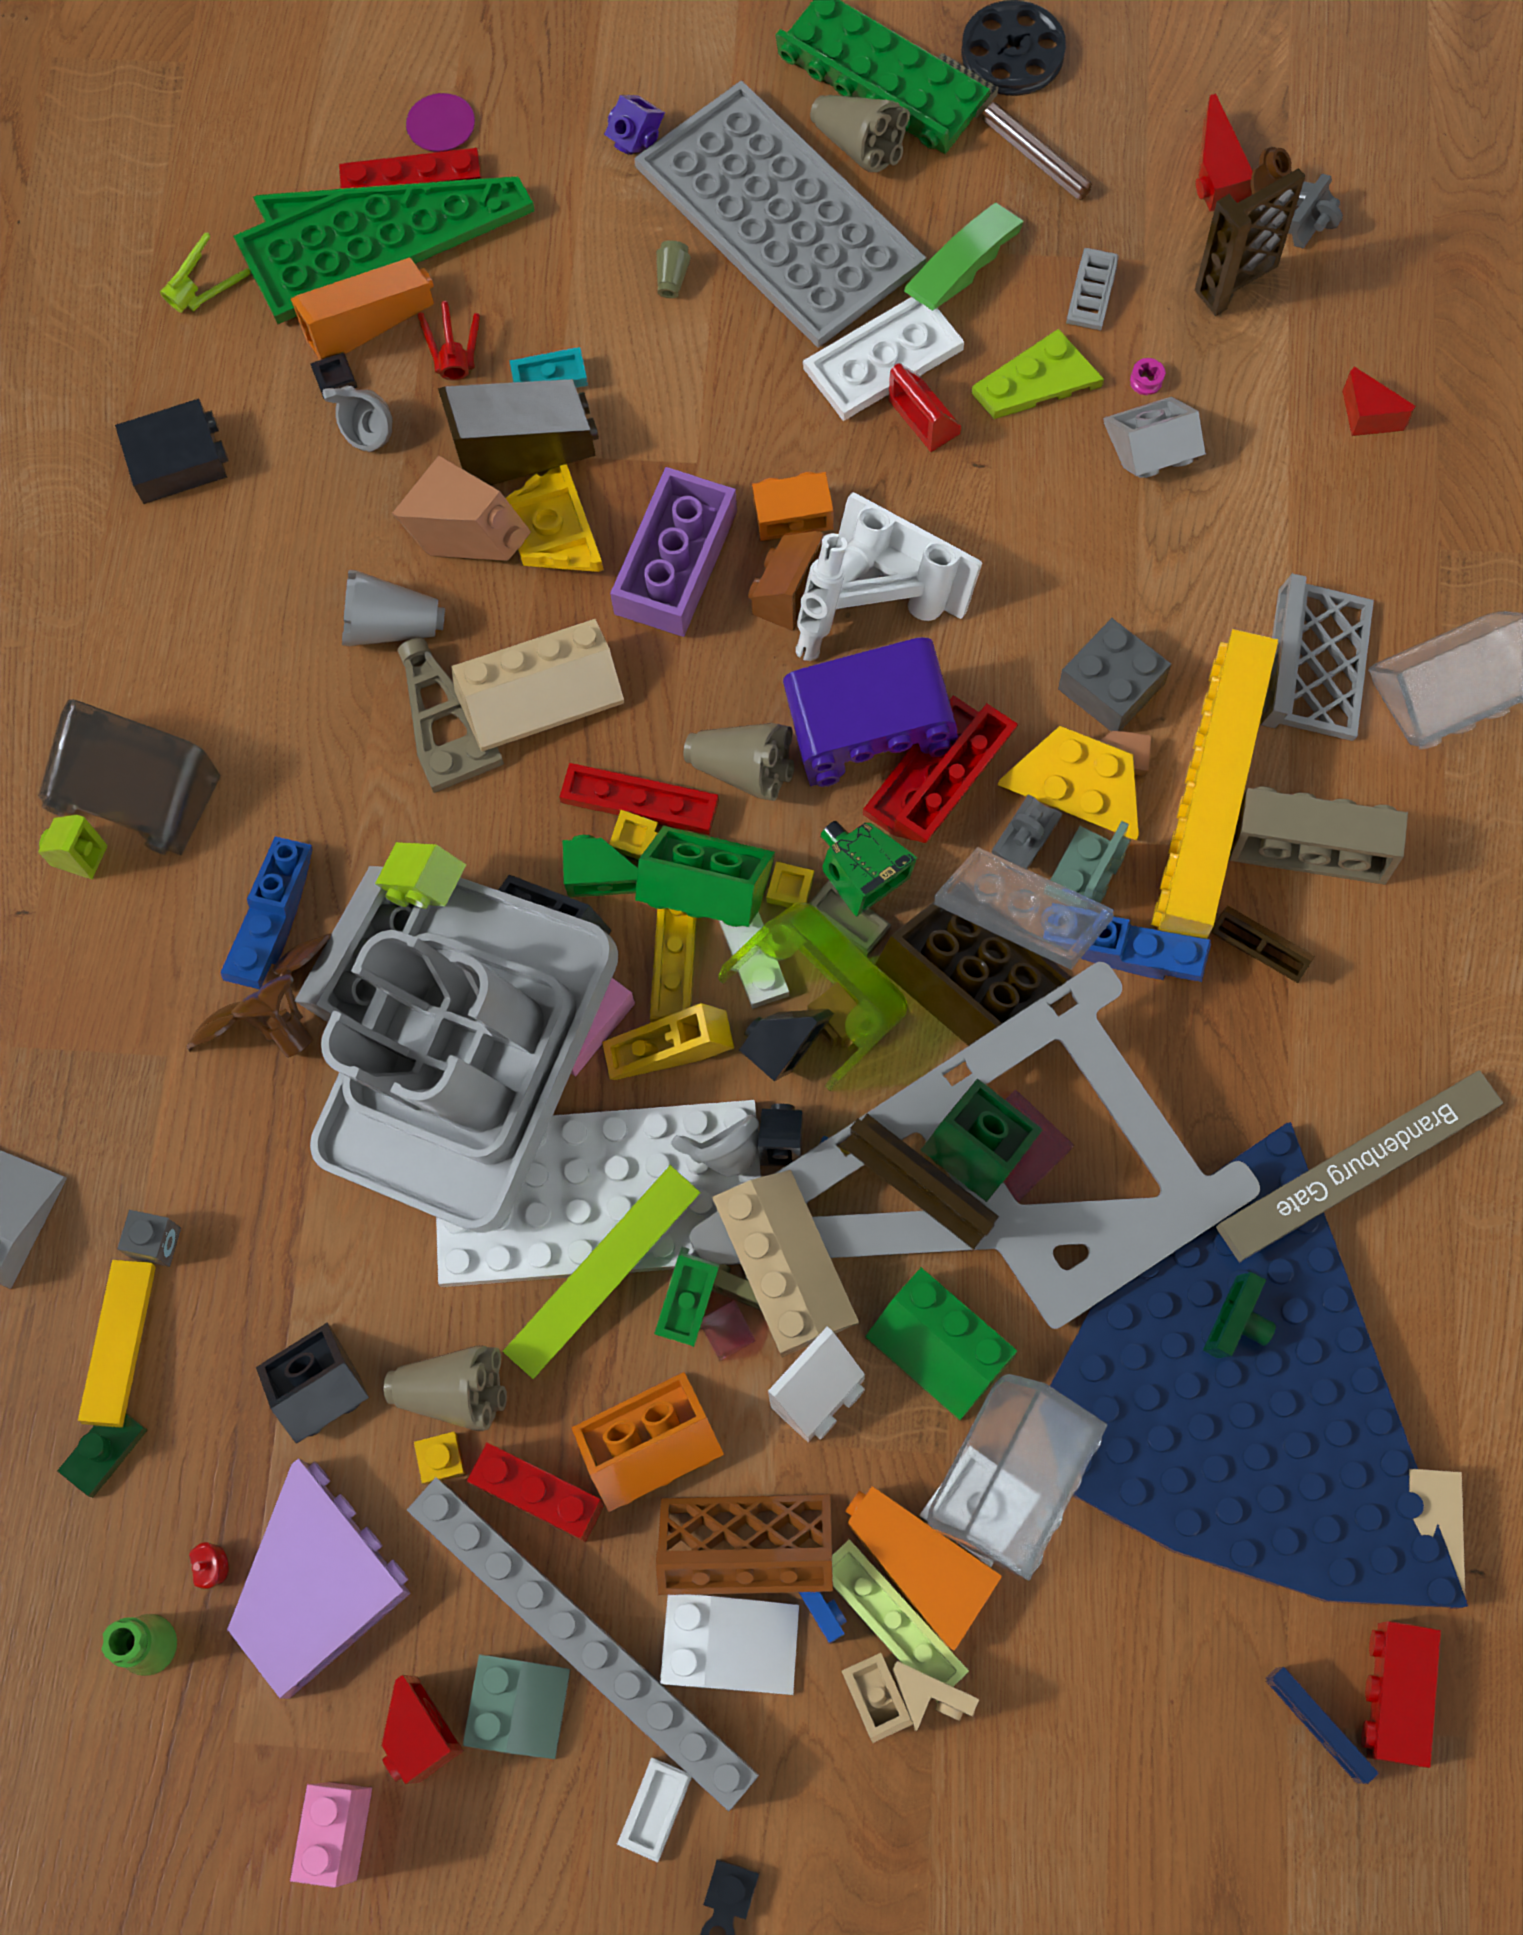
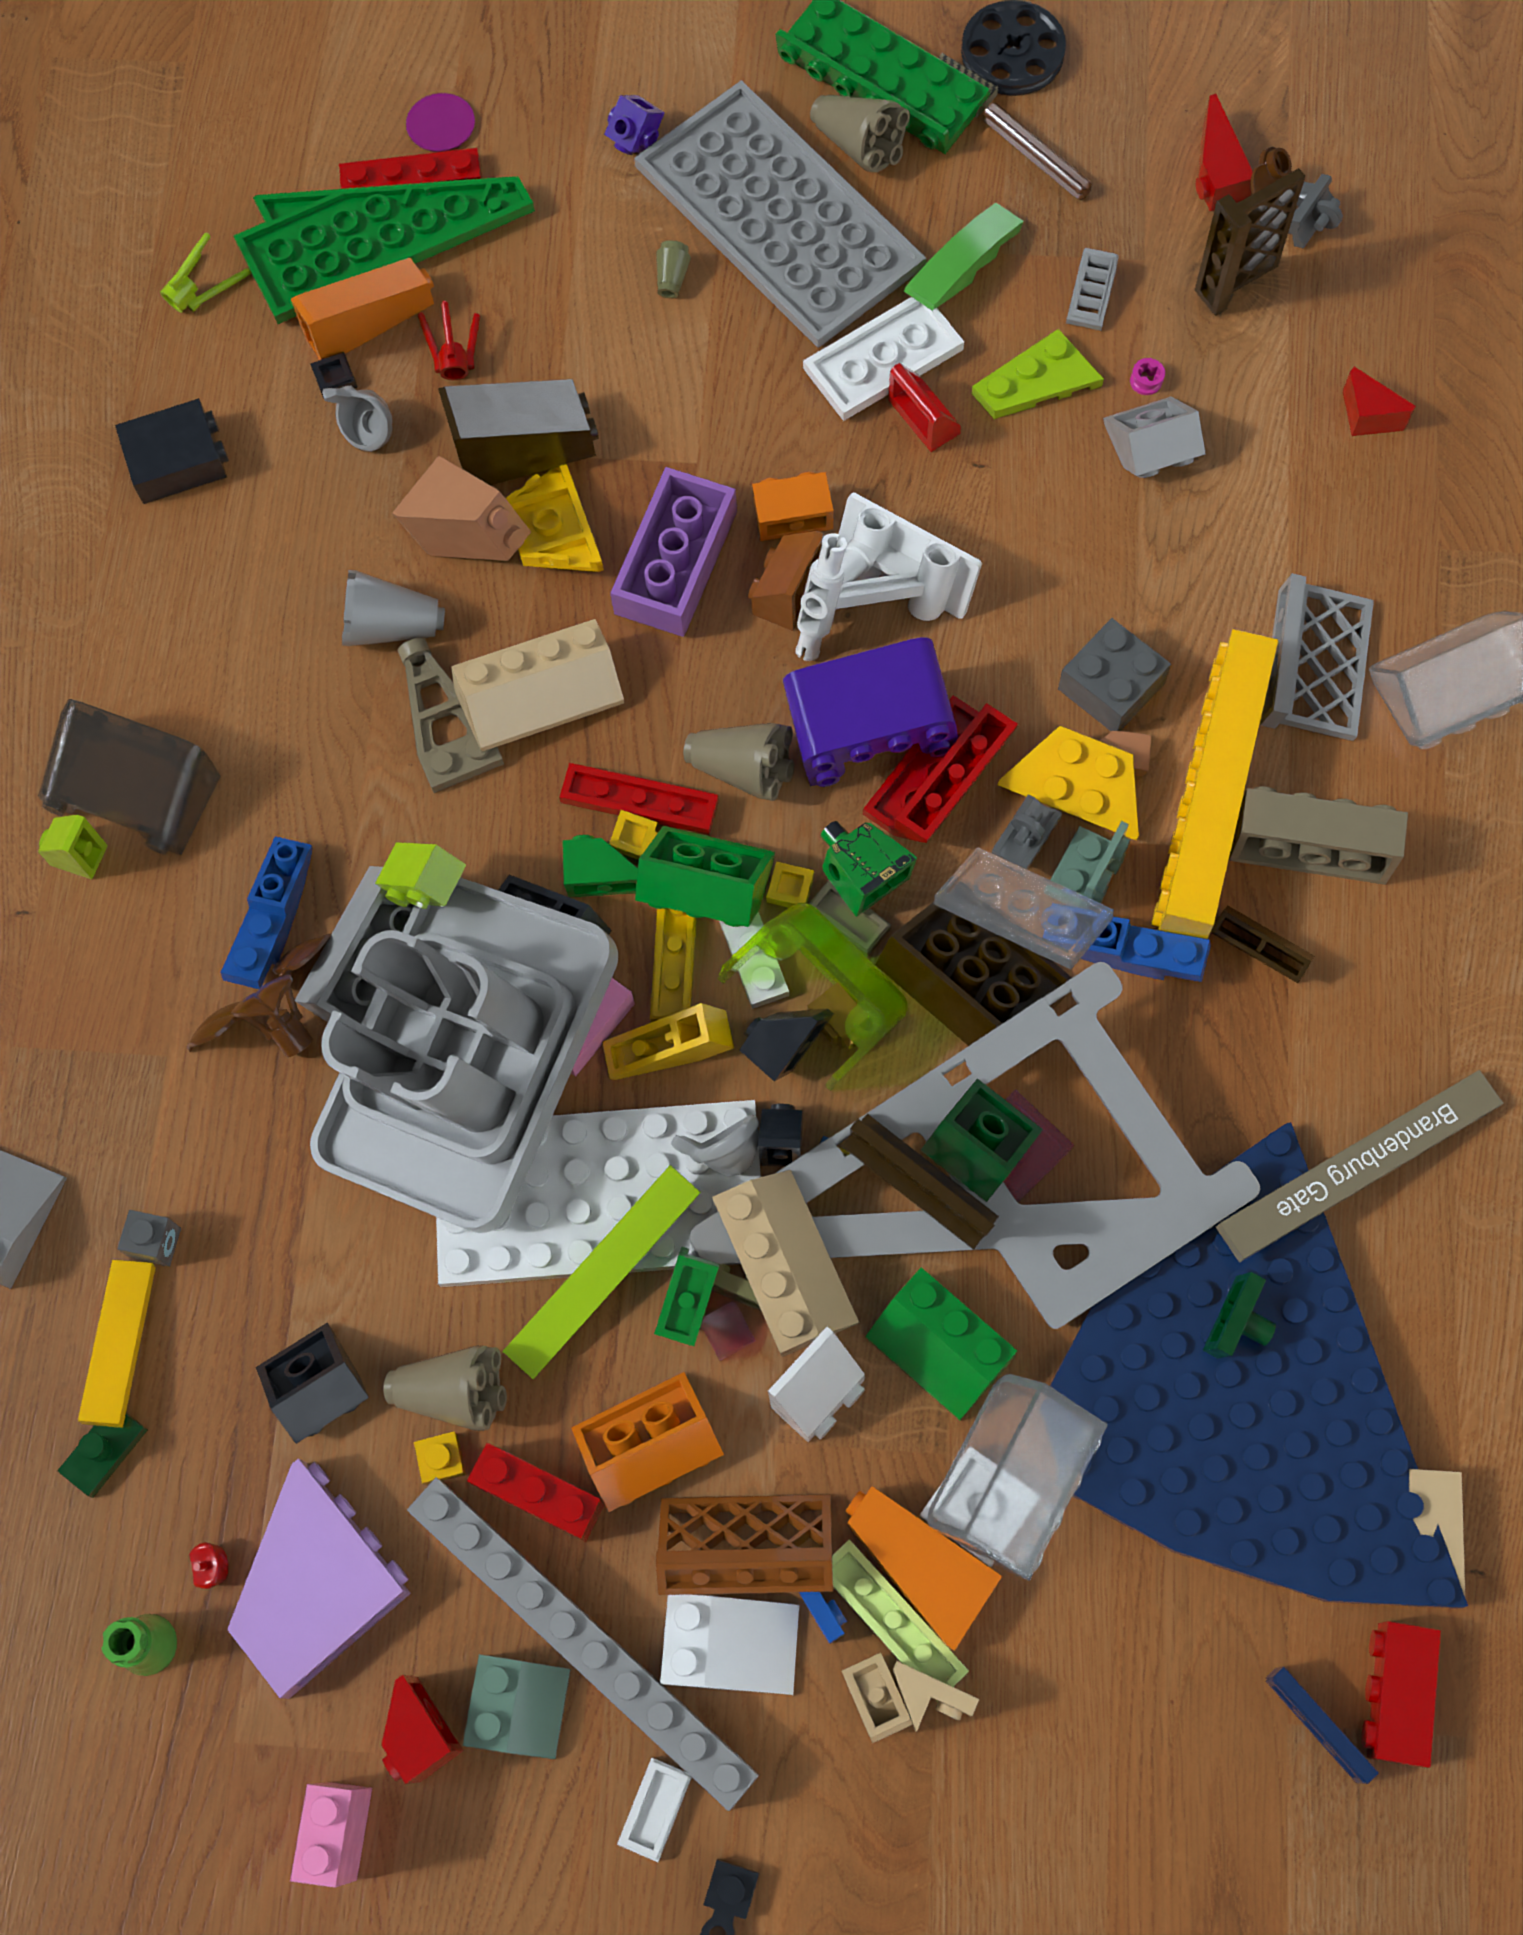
(551, 366): teal plate -> none

